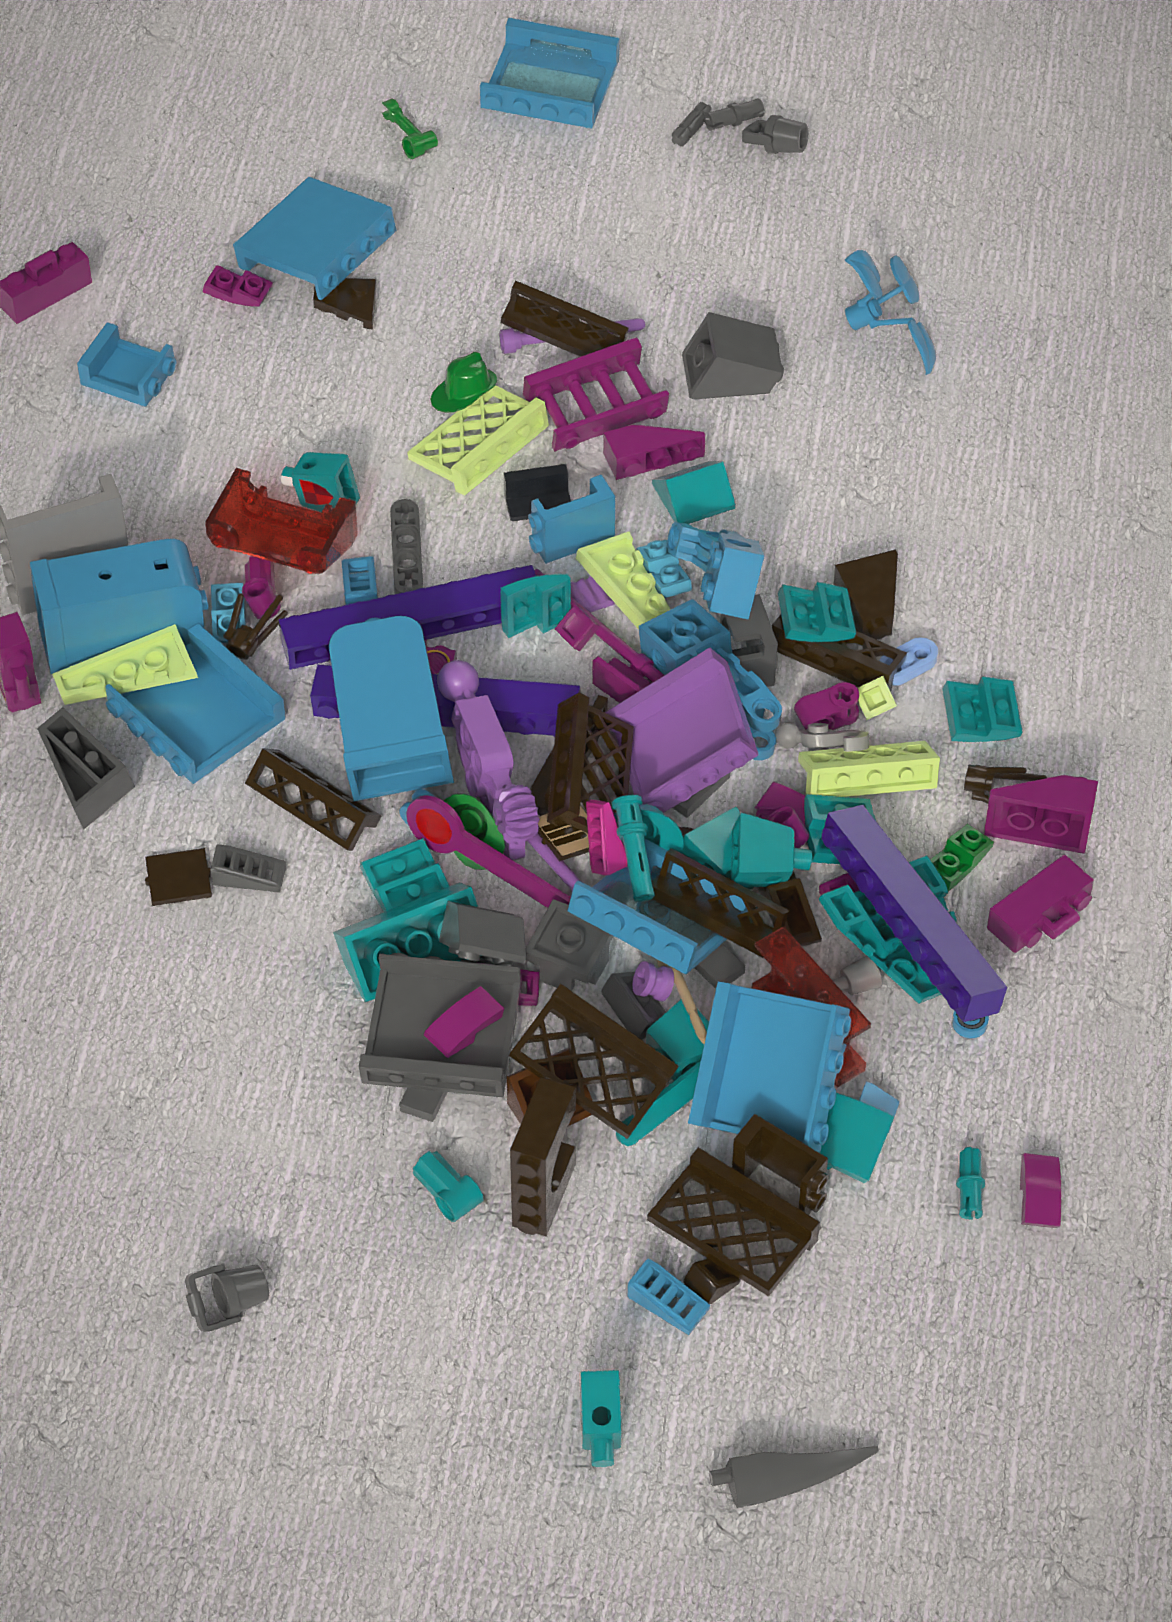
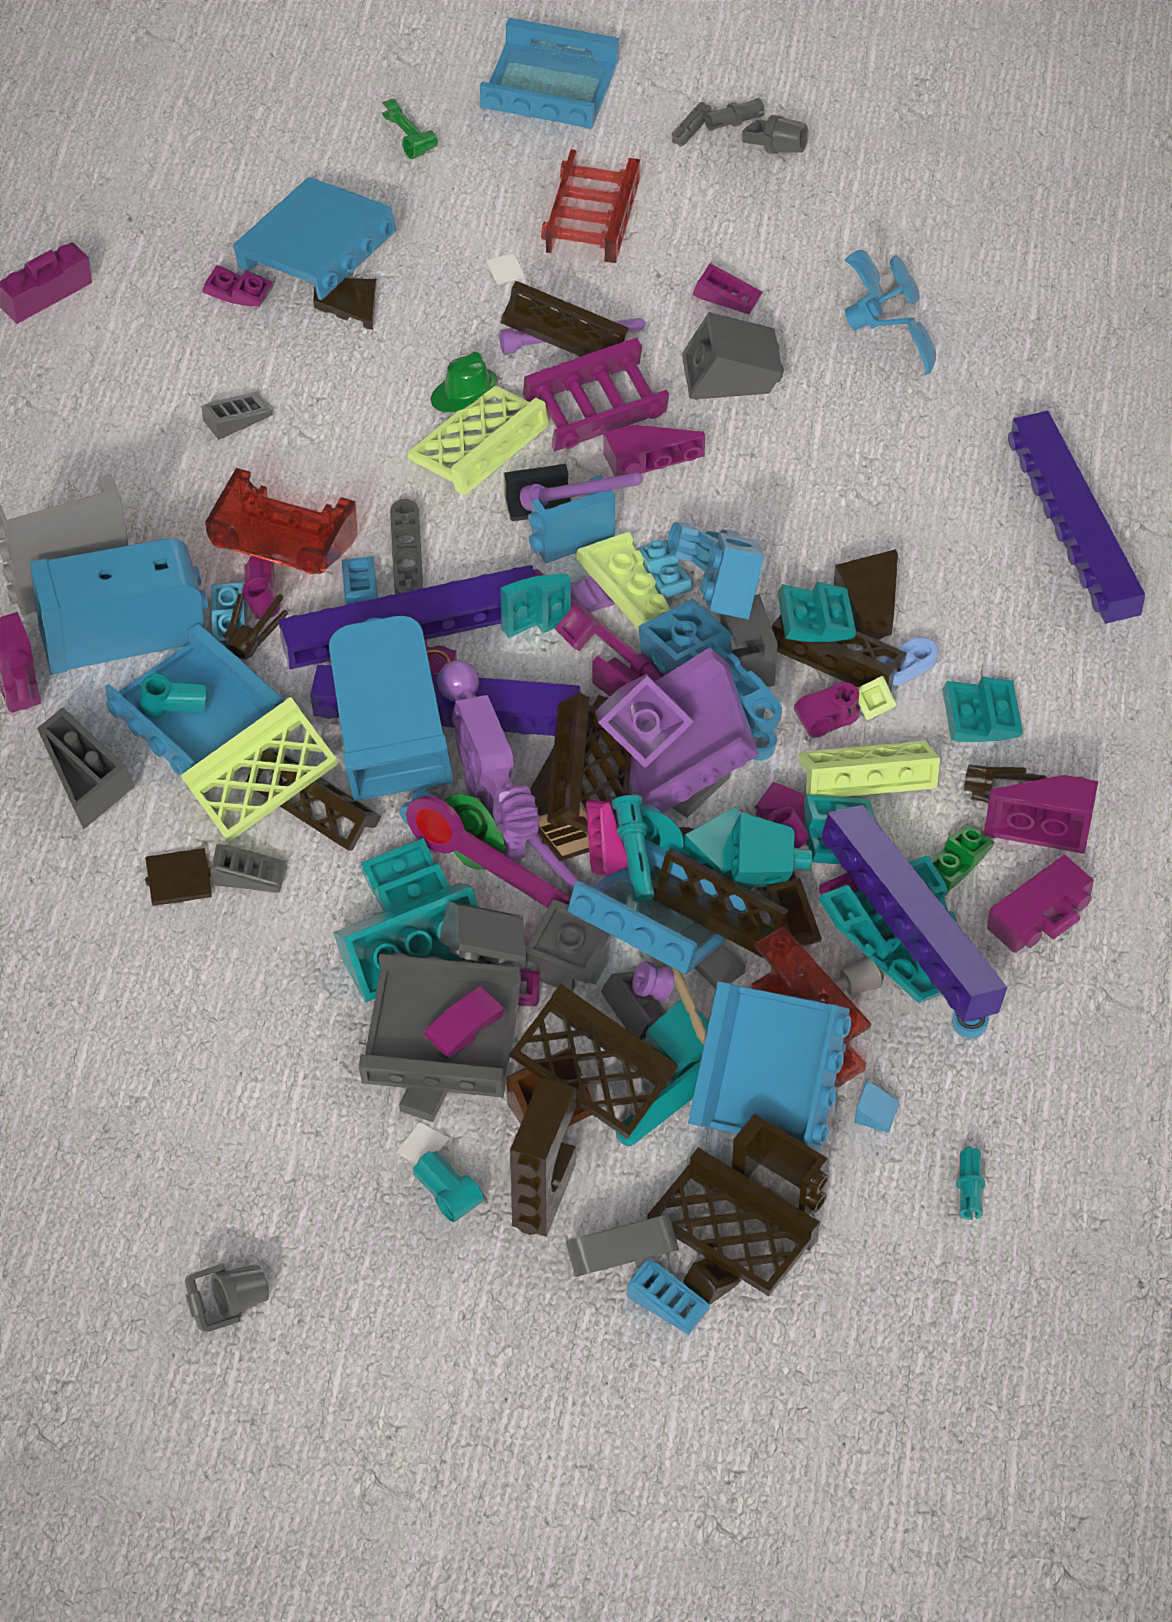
(125, 367): dark azure panel -> none
(131, 667): yellowish green wing -> none
(161, 695): none -> teal piece
(221, 422): none -> dark grey slope
(240, 752): none -> yellowish green fence
(321, 479): teal torso -> none
(420, 1142): none -> white sticker
(505, 269): none -> white sticker
(544, 495): none -> medium lavender piece
(600, 1407): teal torso -> none
(615, 220): none -> clear red fence
(622, 1245): none -> dark grey beam
(643, 719): none -> medium lavender slope
(696, 492): teal slope -> none
(712, 285): none -> magenta slope
(775, 1475): dark grey piece -> none
(821, 738): light grey piece -> none
(855, 1137): teal slope -> none
(1041, 1190): magenta slope -> none
(1076, 517): none -> dark purple brick

